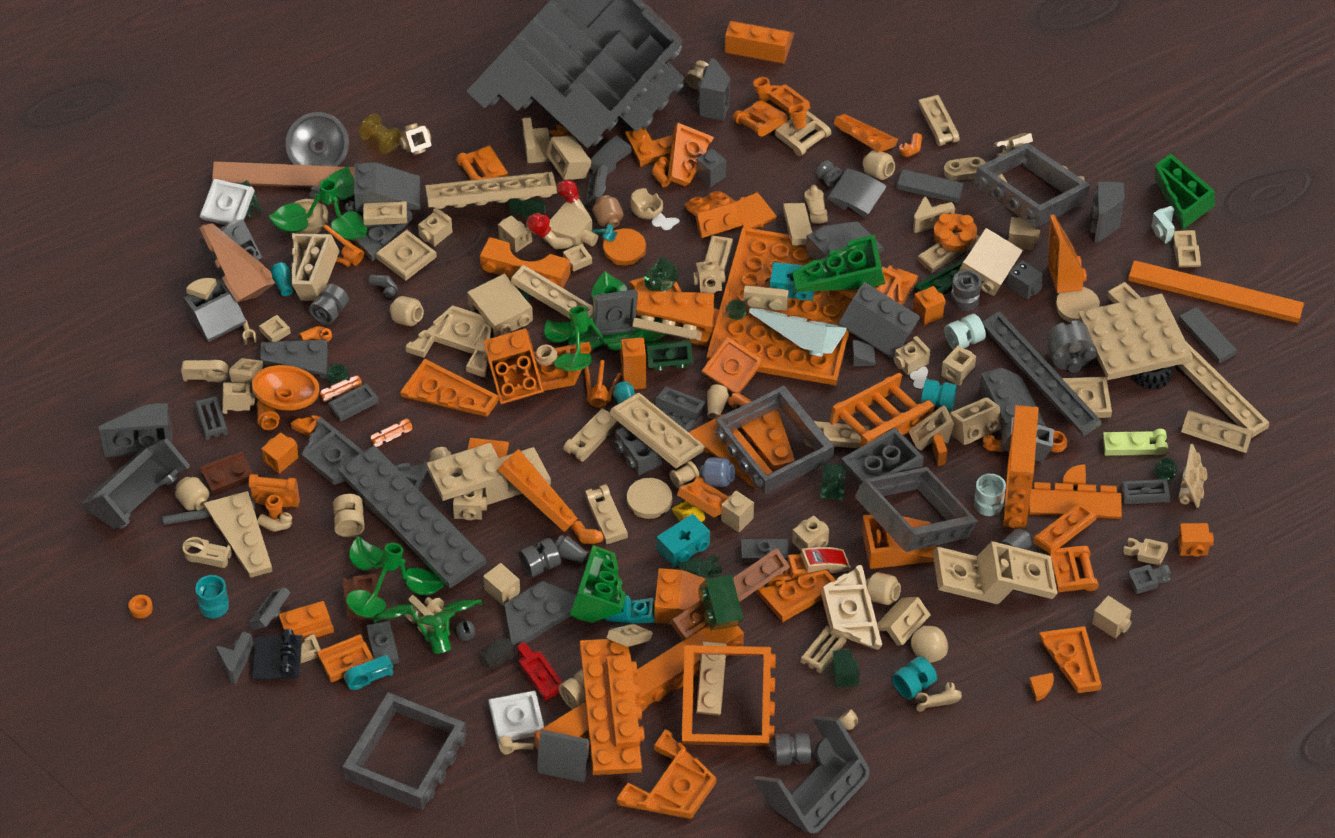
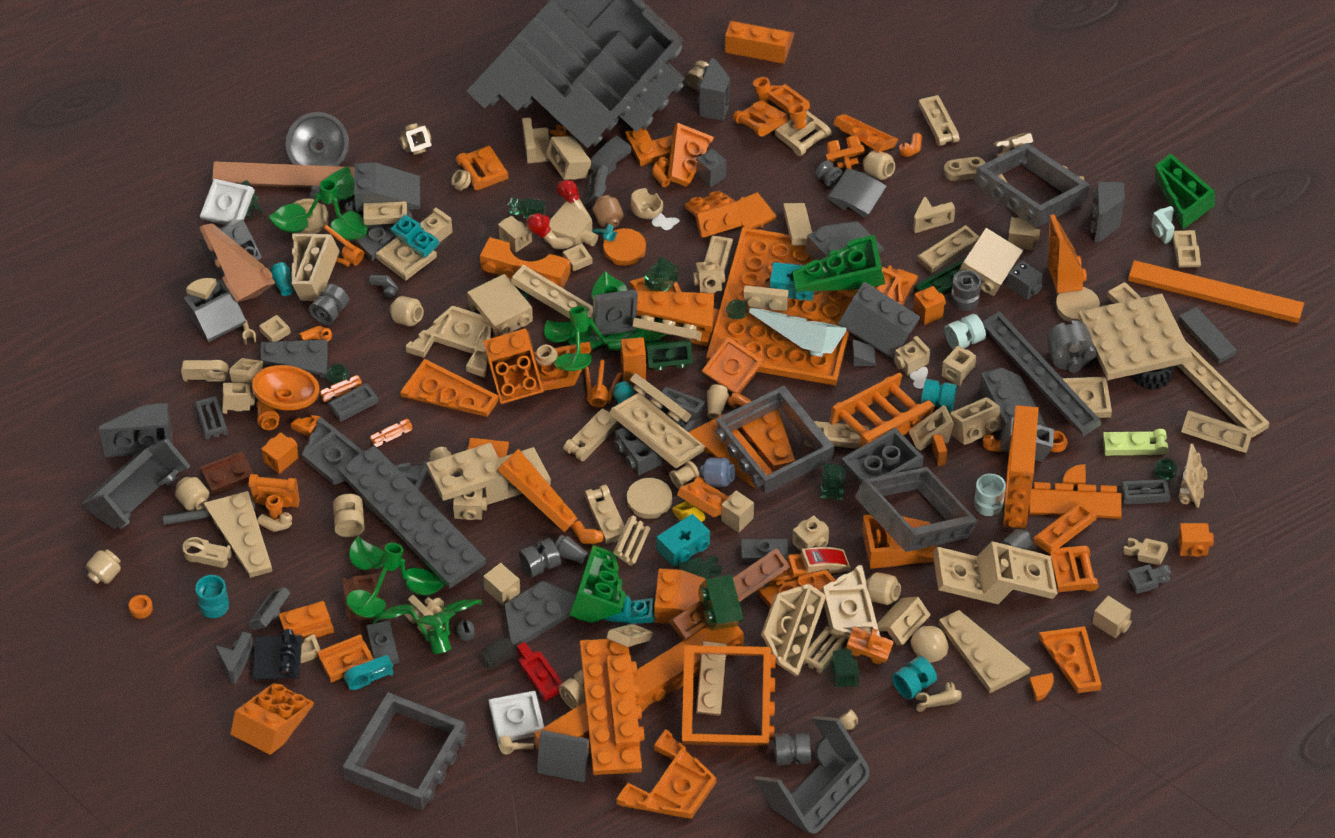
(103, 567): none -> tan head
(270, 717): none -> orange slope
(386, 137): clear yellow hose -> none
(414, 236): none -> teal slope
(461, 179): none -> tan plate
(492, 189): tan plate -> none
(631, 522): none -> tan tile
(660, 399): none -> tan plate
(792, 625): none -> tan wedge
(815, 203): tan piece -> none
(854, 149): none -> orange hips
(869, 645): none -> orange hips
(930, 186): dark grey tile -> none
(955, 222): orange plate -> none
(984, 655): none -> tan wing

